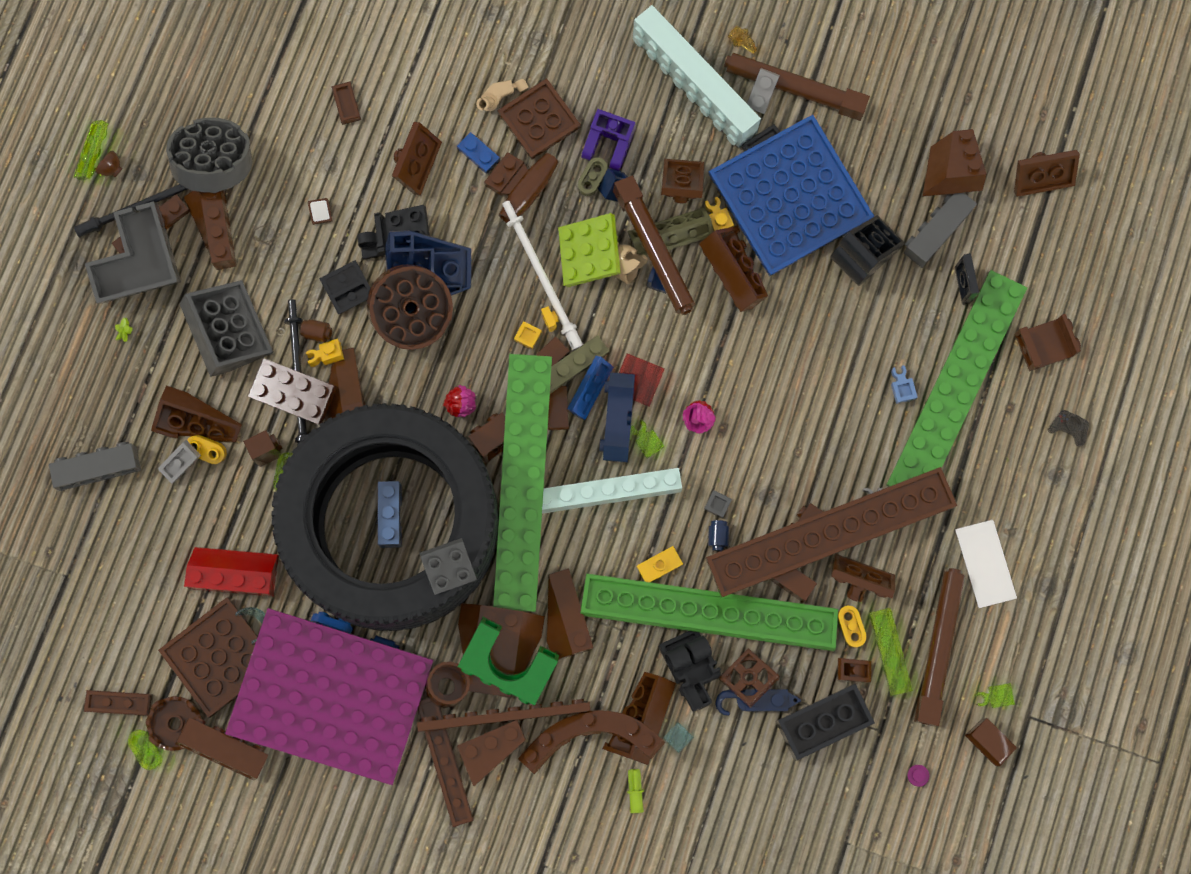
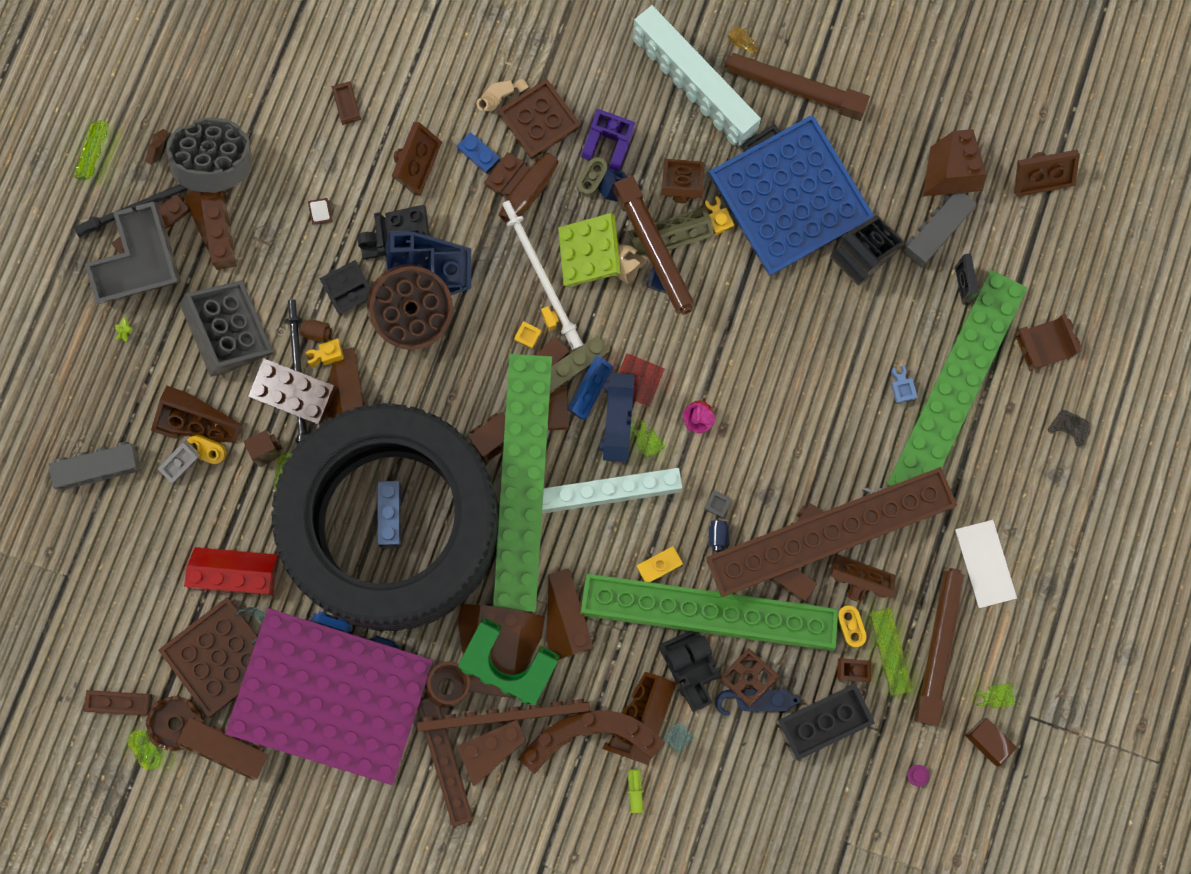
(109, 165): reddish brown brick -> none
(156, 147): none -> reddish brown slope
(448, 566): dark grey plate -> none
(460, 401): piece -> none
(734, 267): reddish brown wedge -> none
(762, 90): light grey plate -> none

